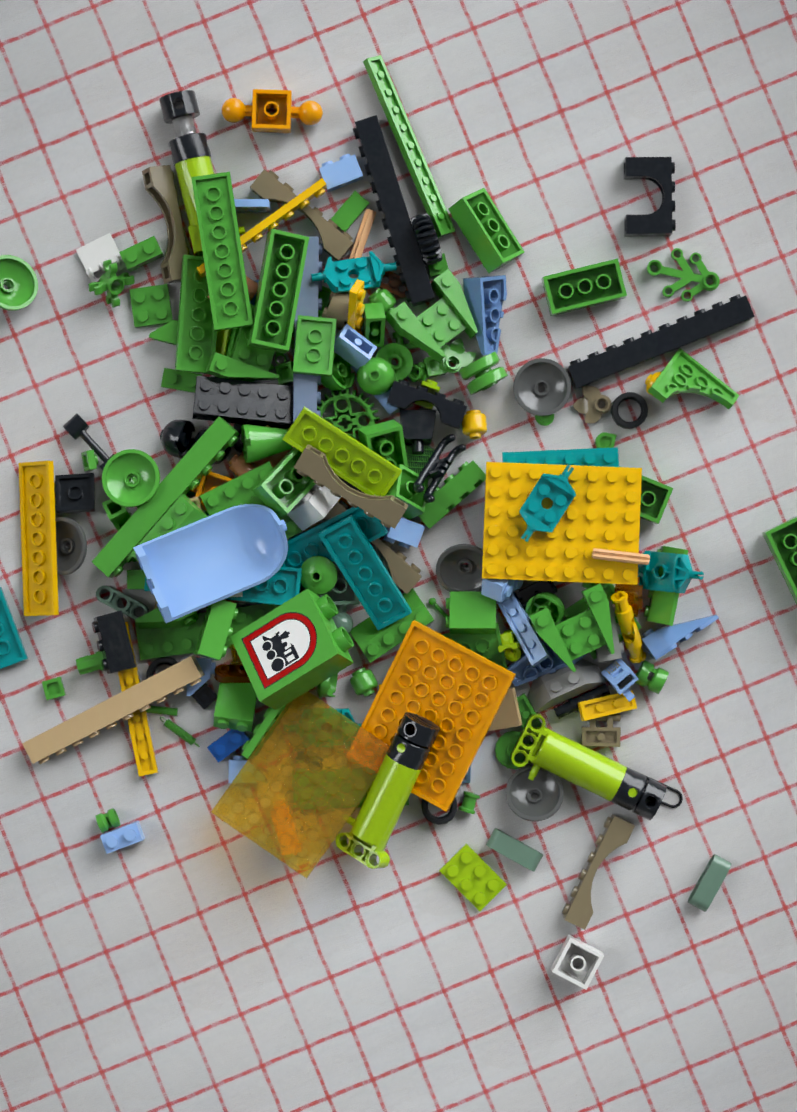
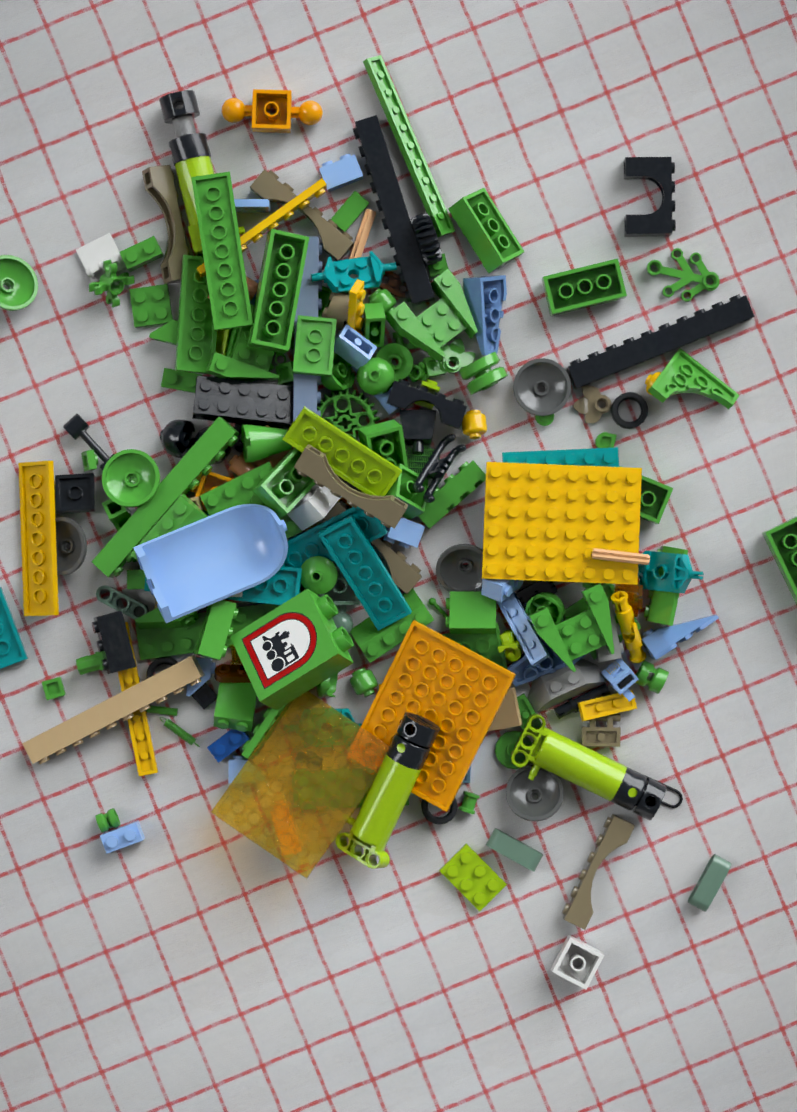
(549, 486): teal plate -> none

